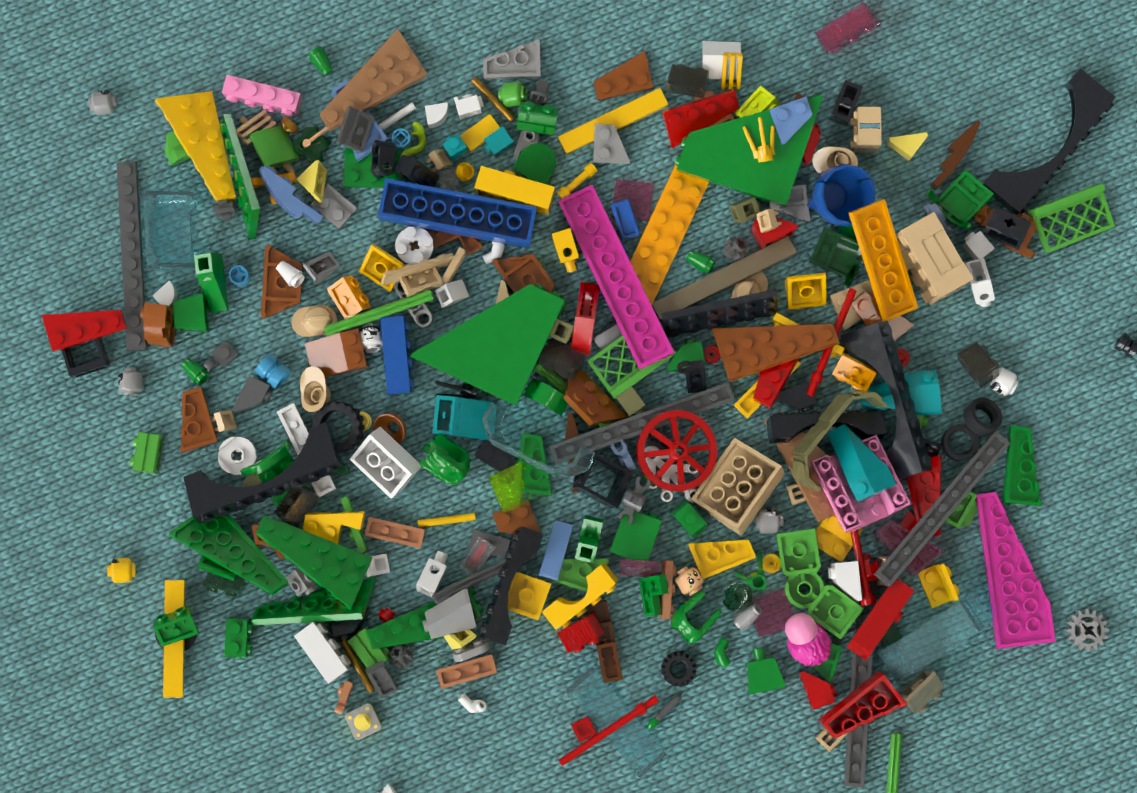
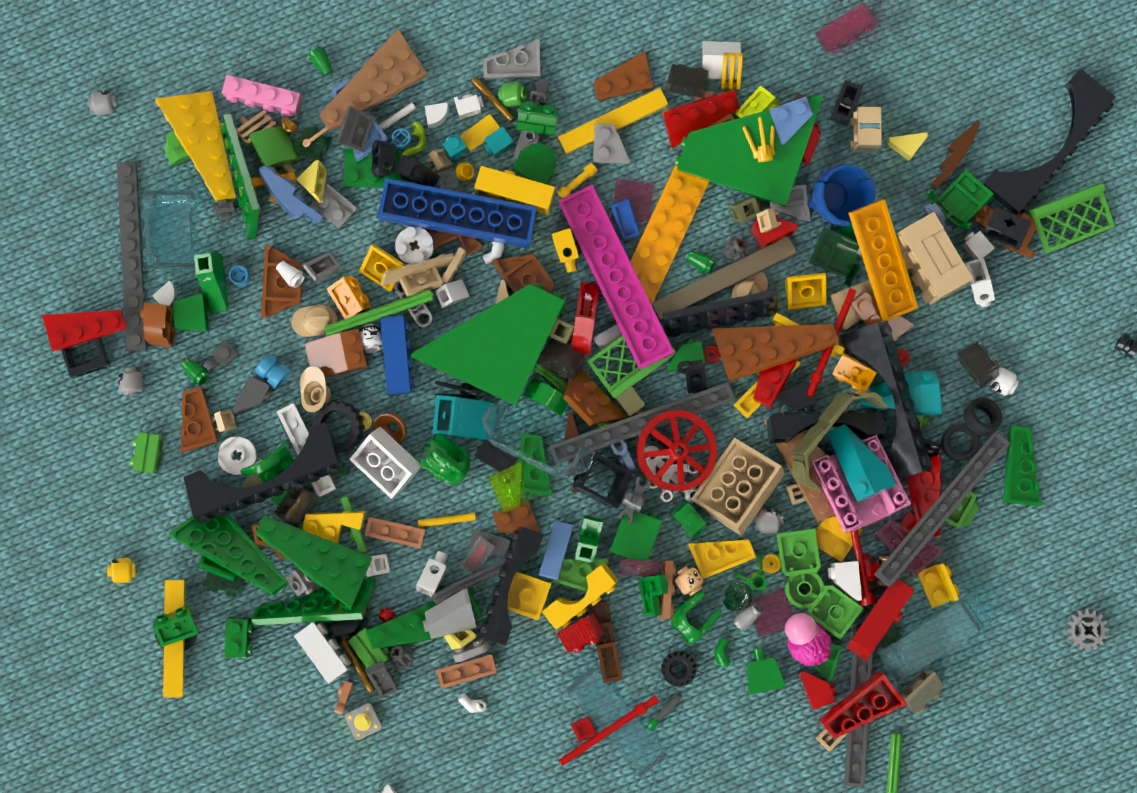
(833, 156): tan piece -> none
(1016, 596): dark pink wing -> none

